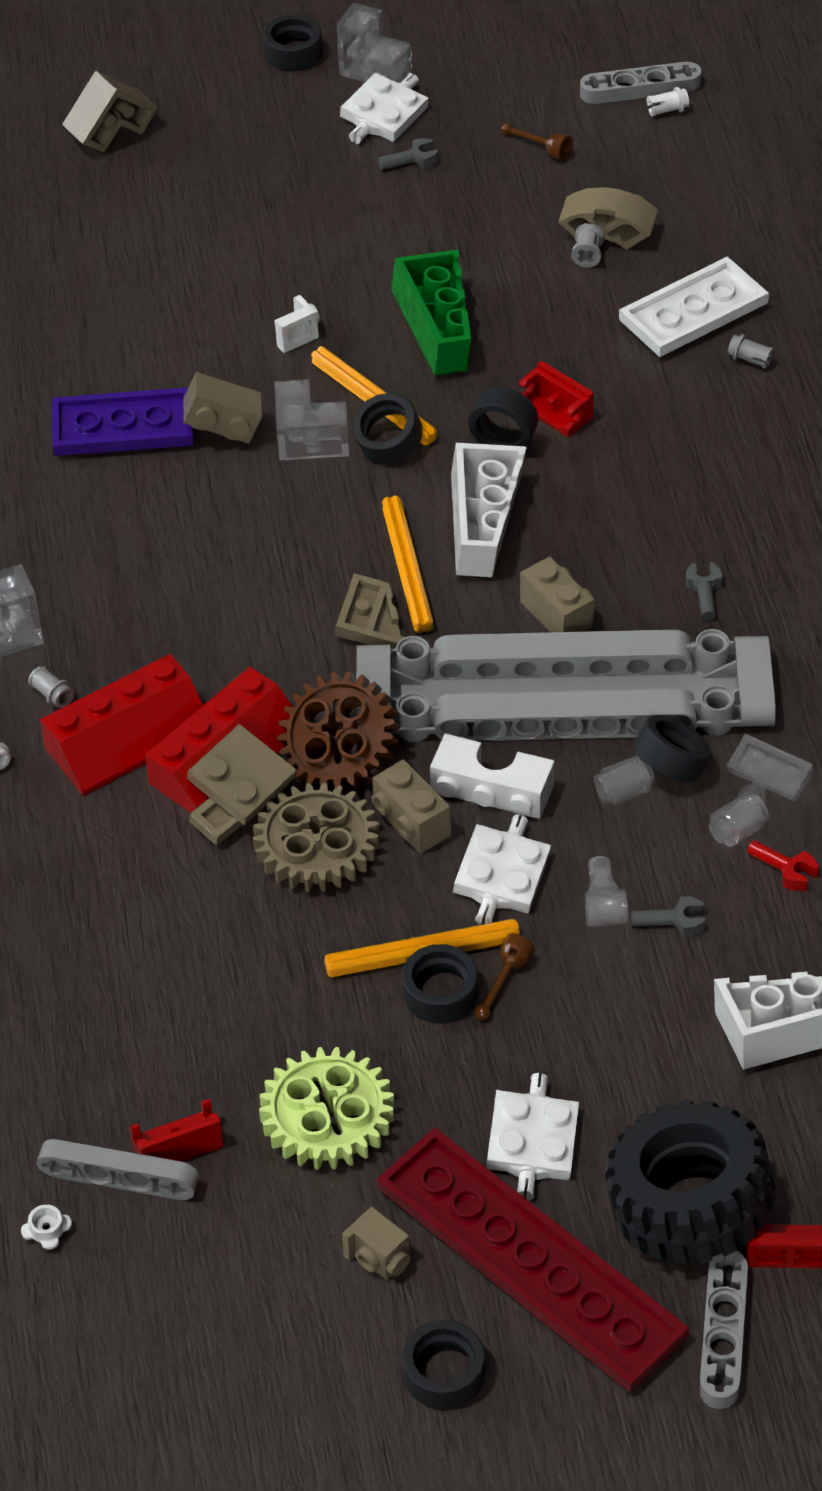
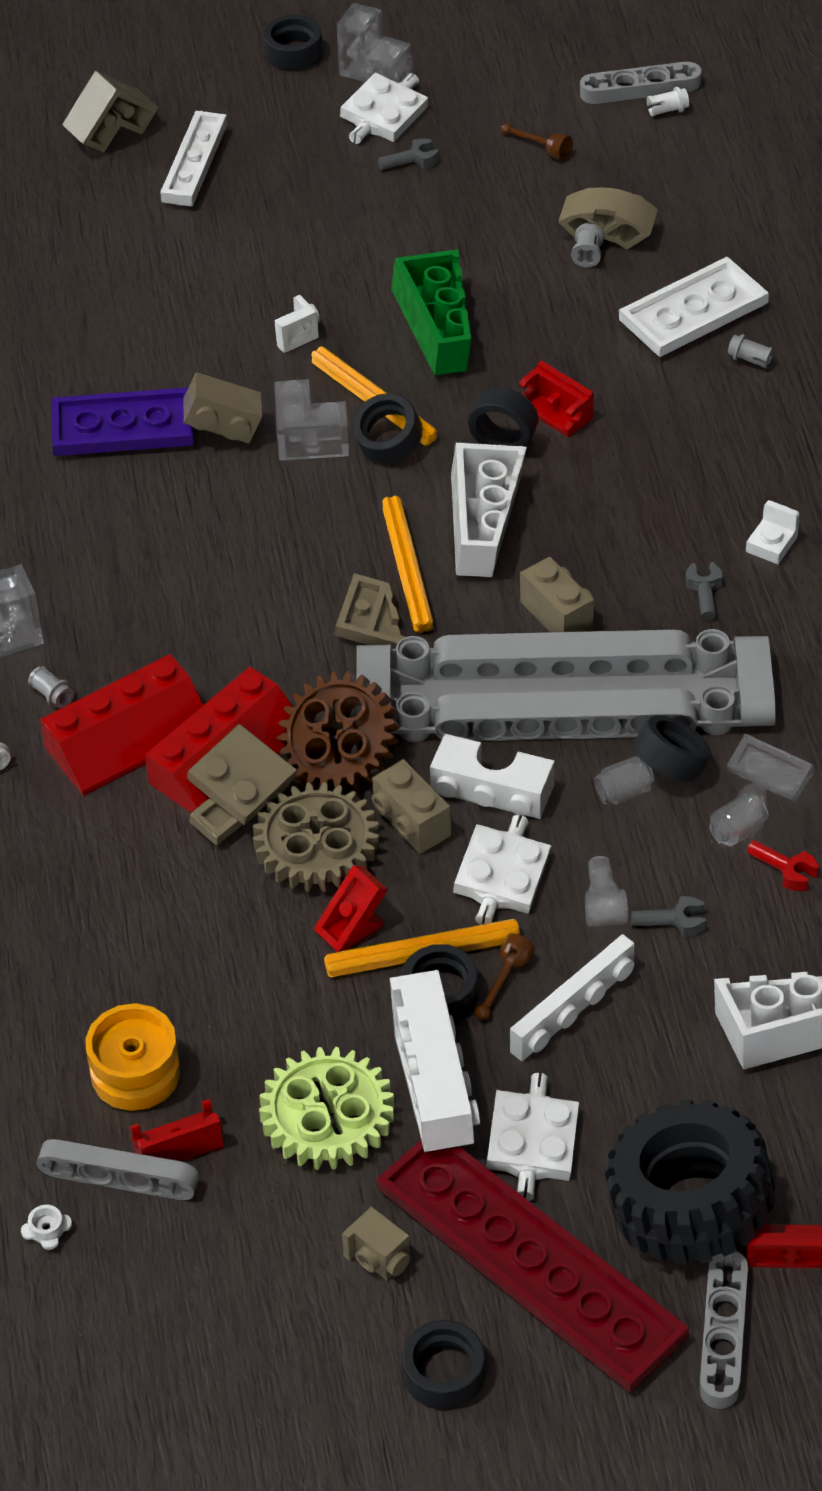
(133, 1057): none -> light orange wheel
(193, 158): none -> white plate
(351, 911): none -> red slope
(432, 1062): none -> white wedge
(572, 997): none -> white plate
(774, 533): none -> white bracket

